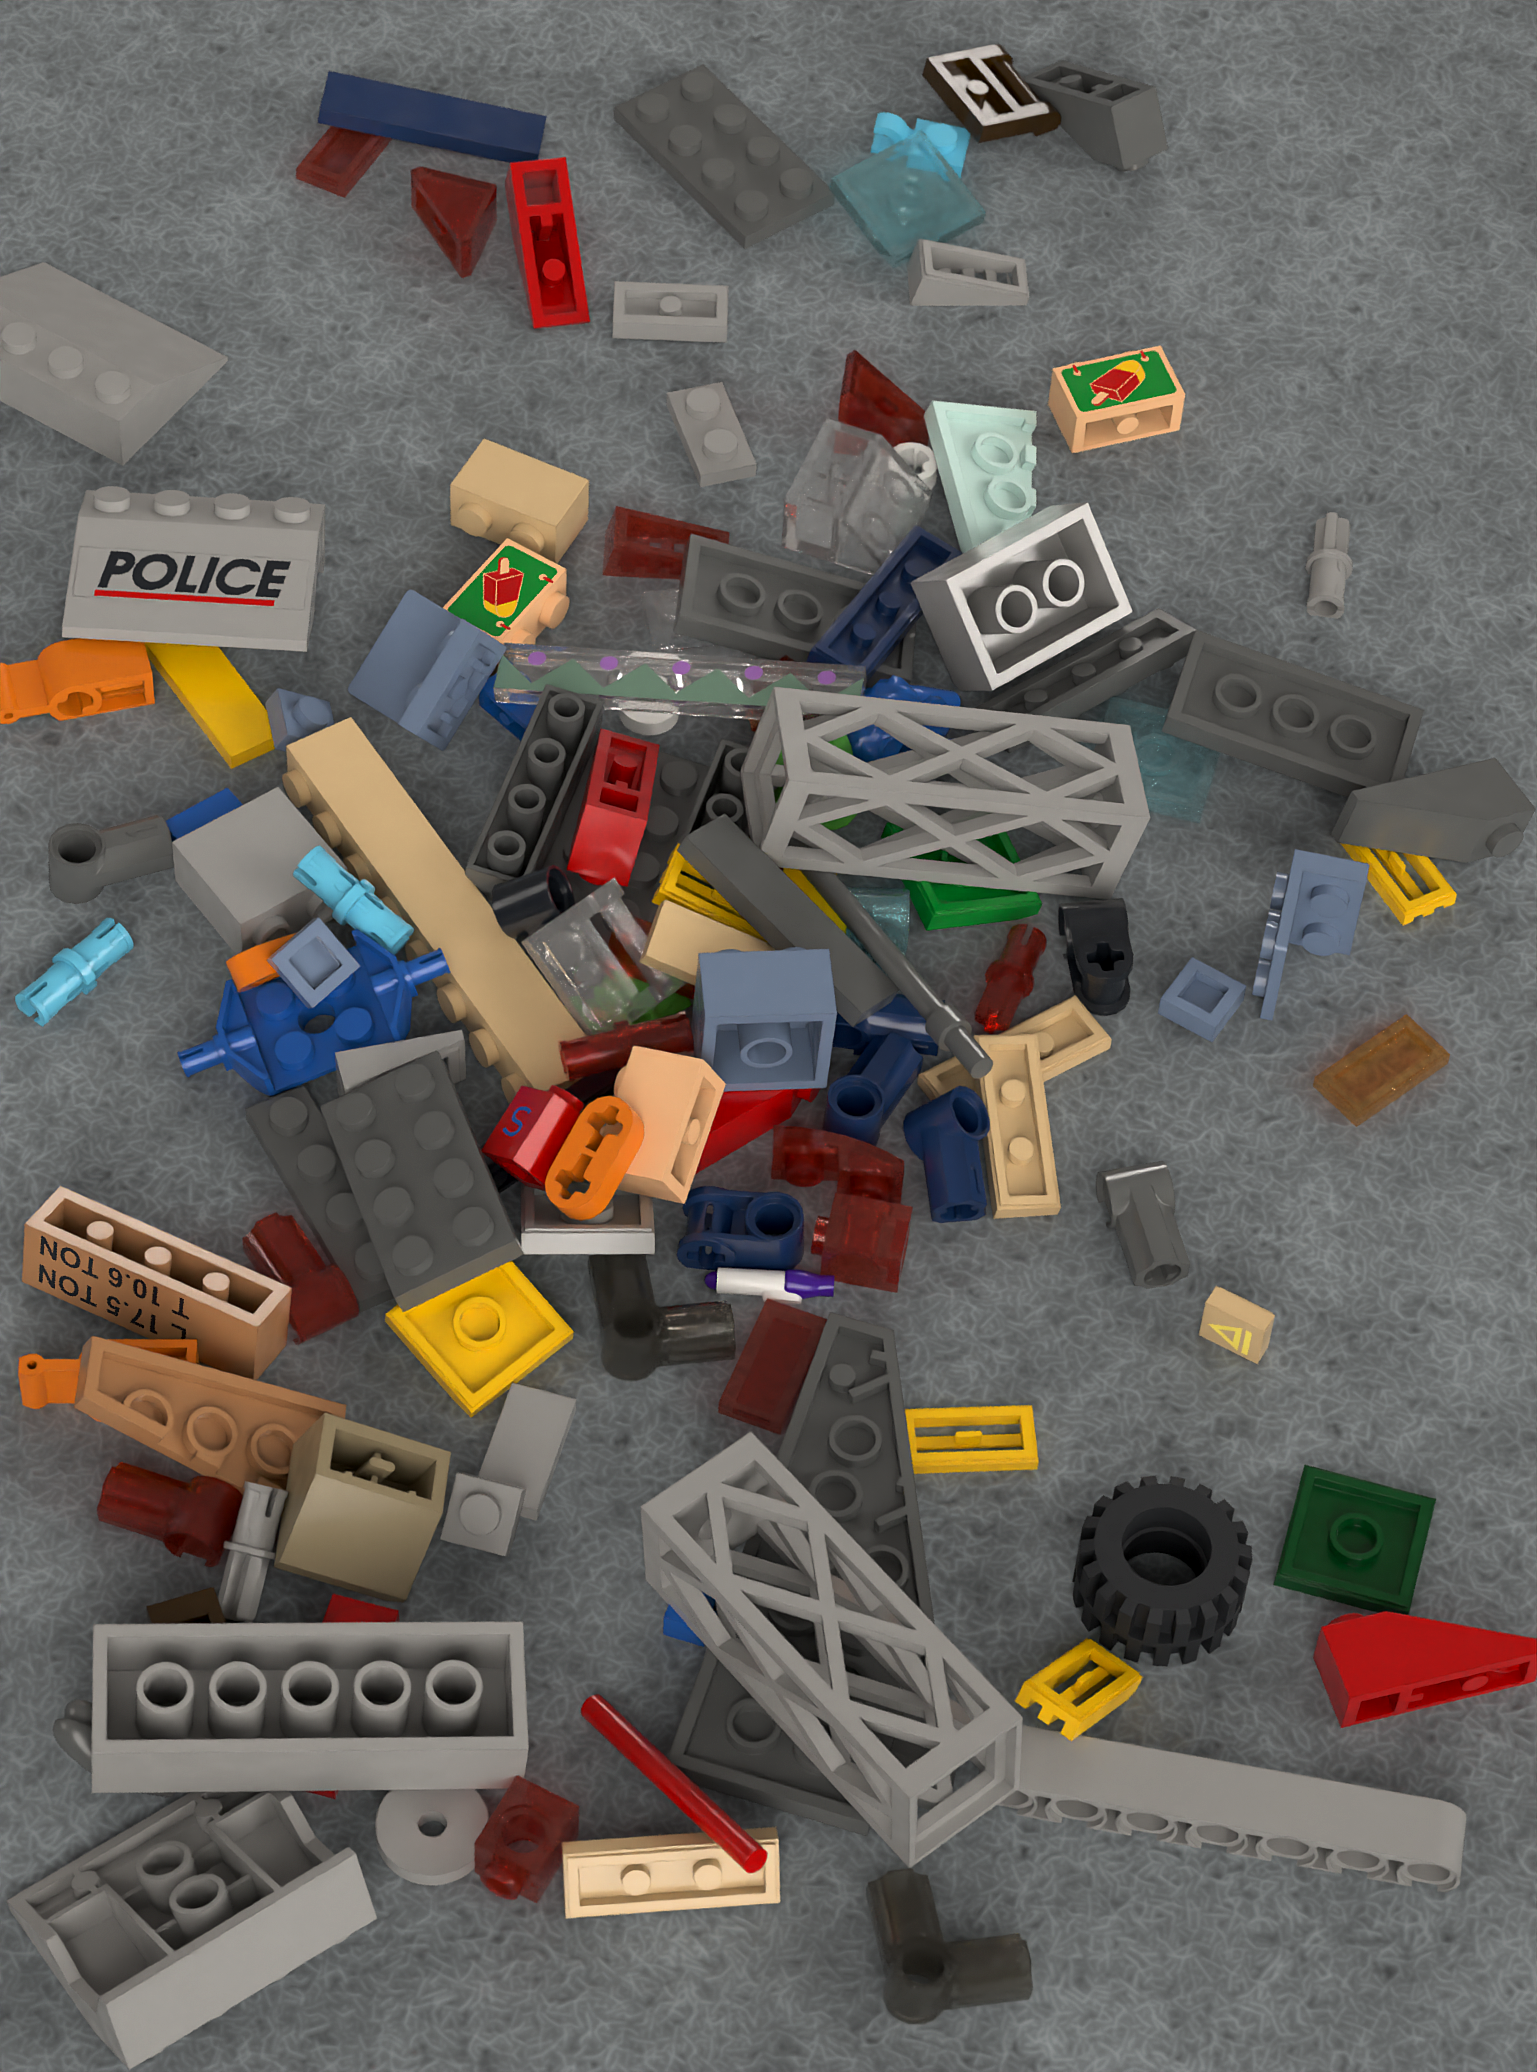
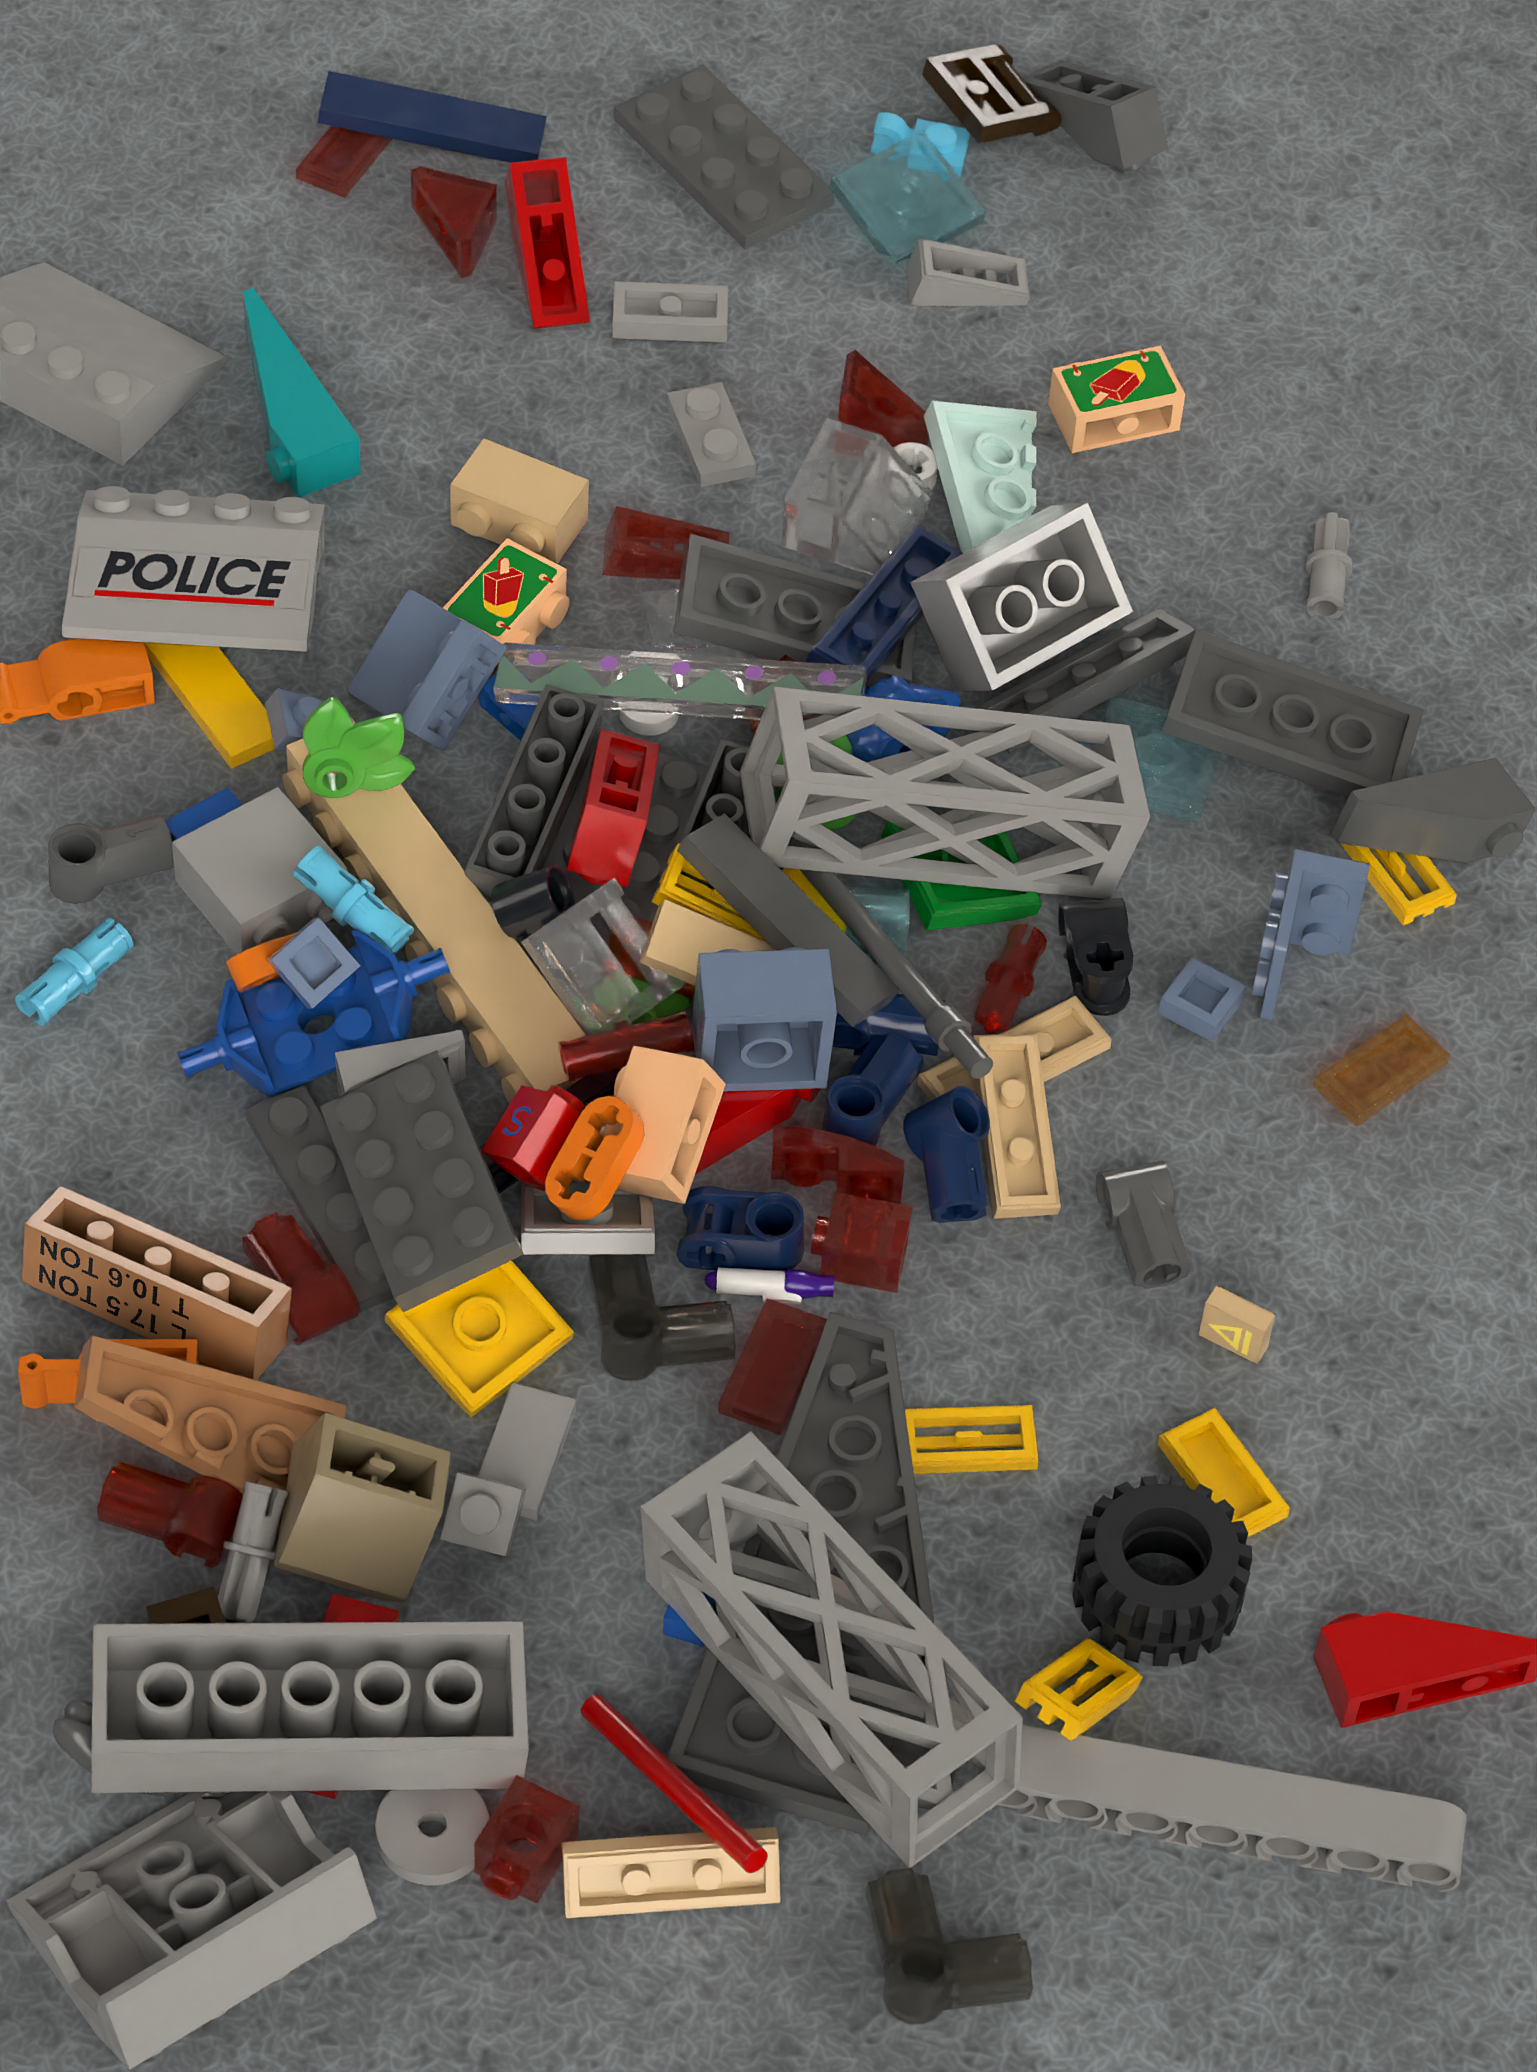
(304, 427): none -> teal slope
(361, 752): none -> bright green plate
(1212, 1455): none -> yellow tile
(1355, 1542): dark green tile -> none

